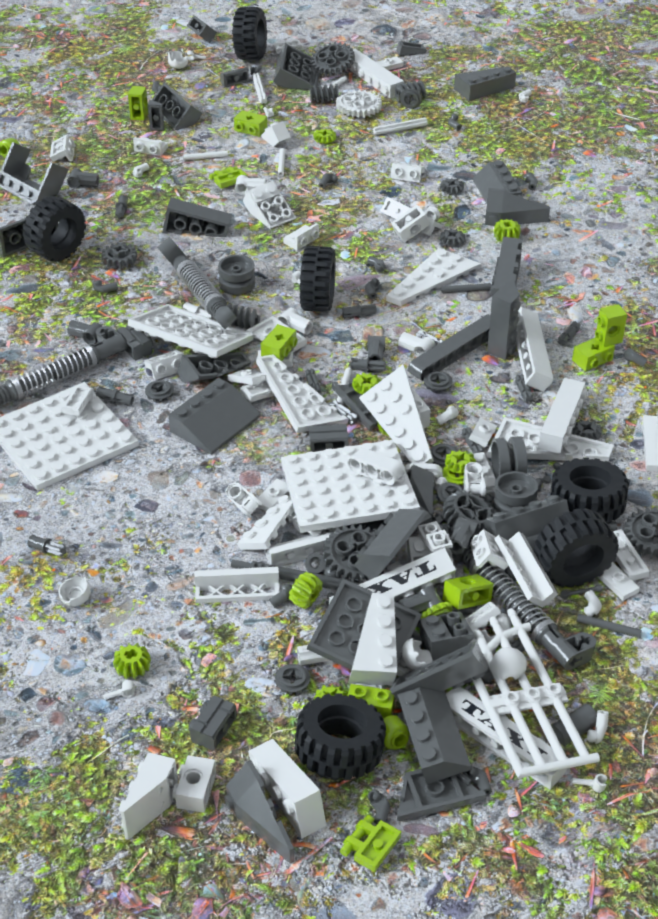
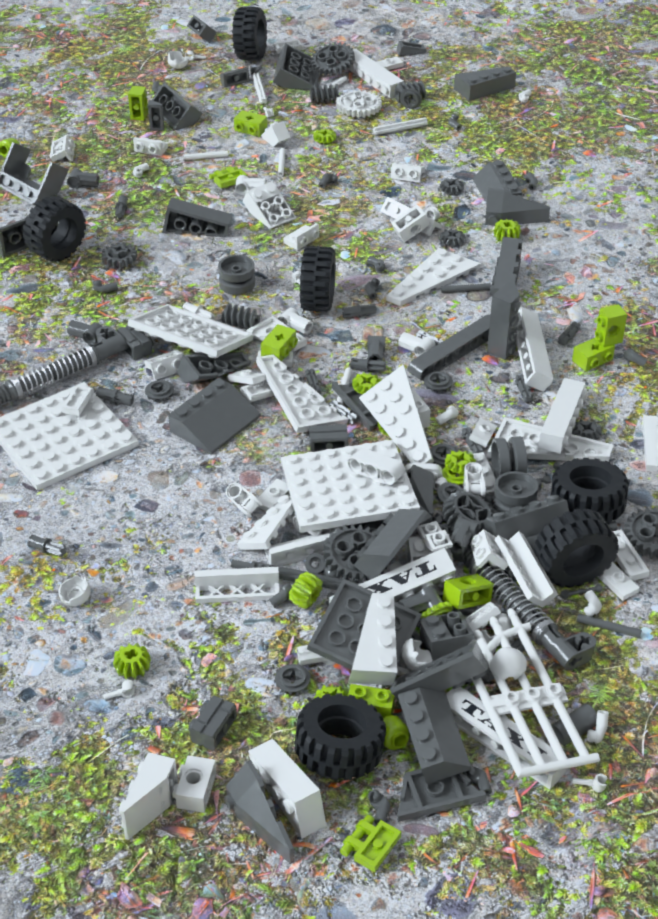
(198, 284): dark grey piece -> none

